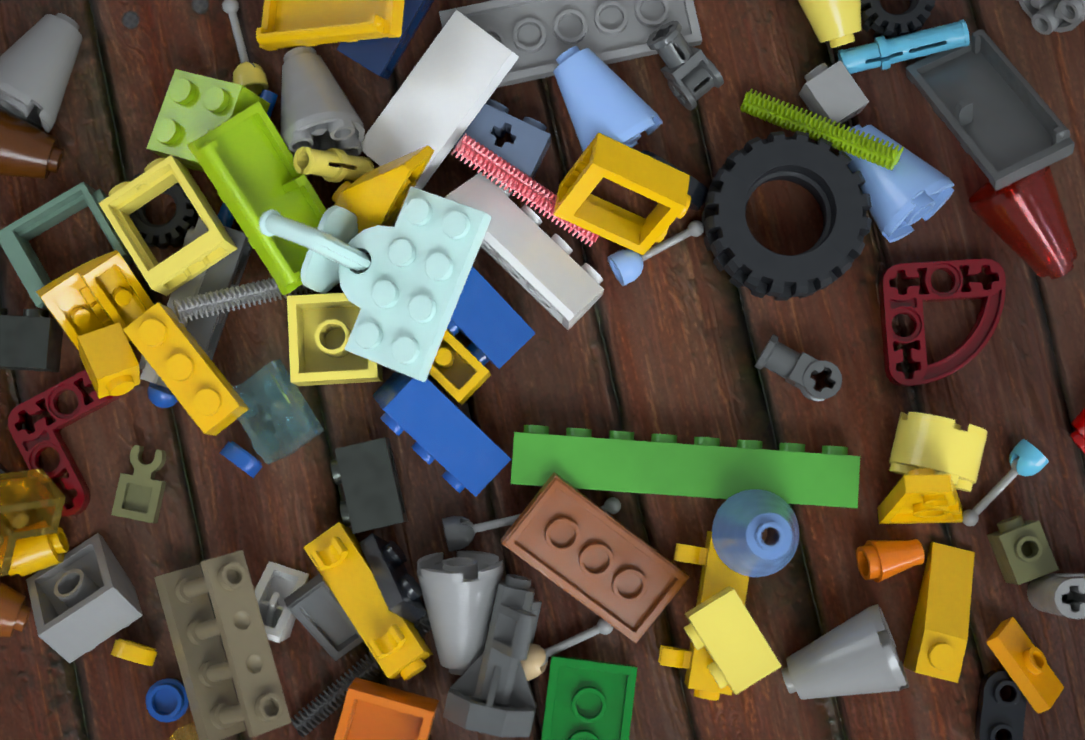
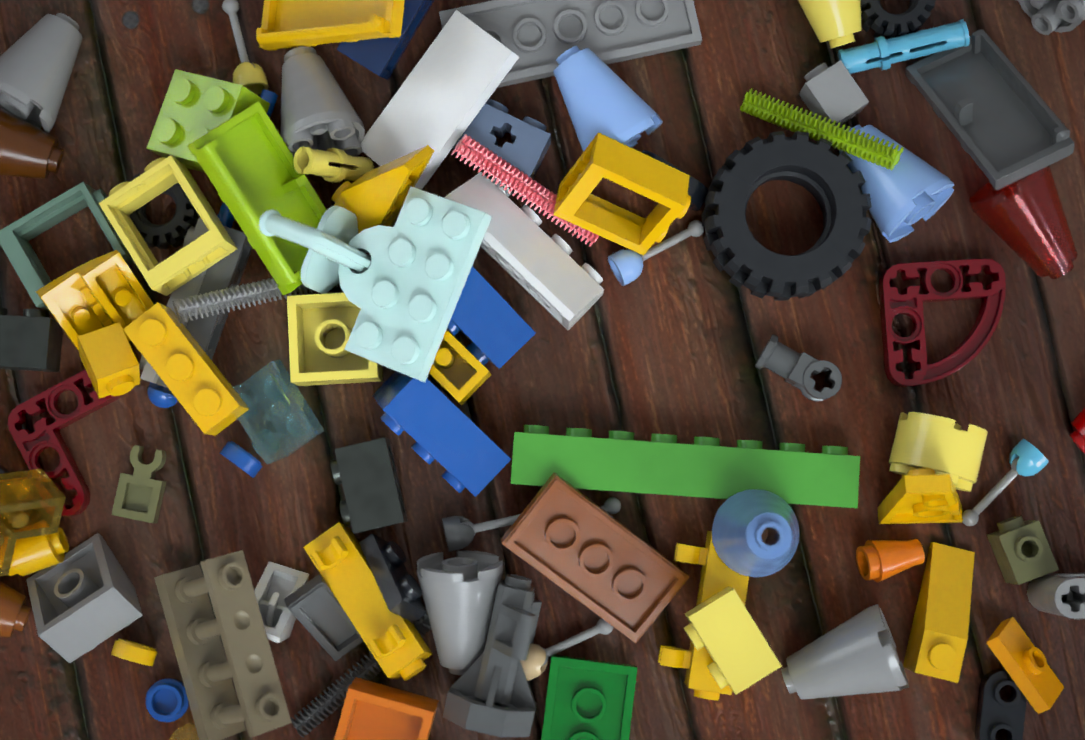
(686, 67): dark grey connector -> none

